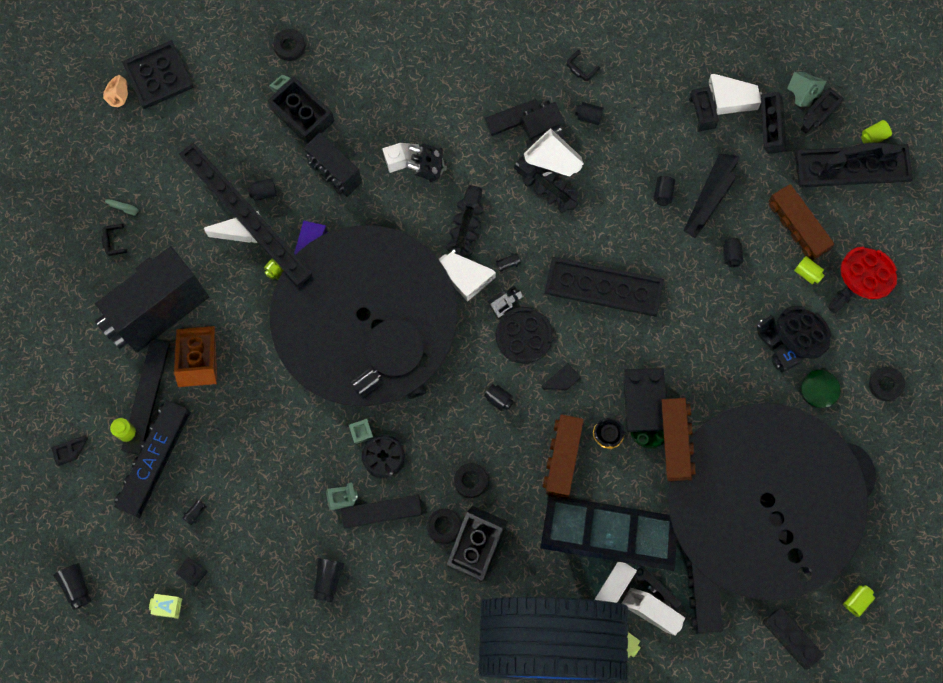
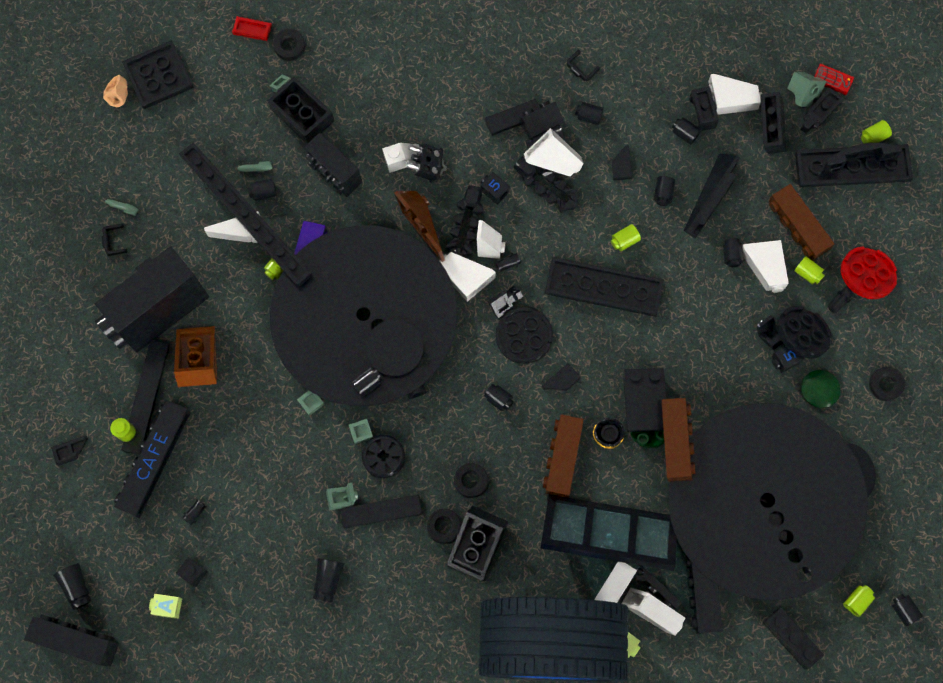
(68, 640): none -> black brick
(251, 28): none -> red tile
(260, 167): none -> sand green piece
(310, 402): none -> sand green plate
(417, 213): none -> reddish brown wedge
(489, 241): none -> white slope
(494, 187): none -> black brick
(622, 165): none -> black tile
(625, 238): none -> lime brick
(686, 130): none -> black brick
(767, 263): none -> white slope
(835, 79): none -> tile
(906, 609): none -> black brick

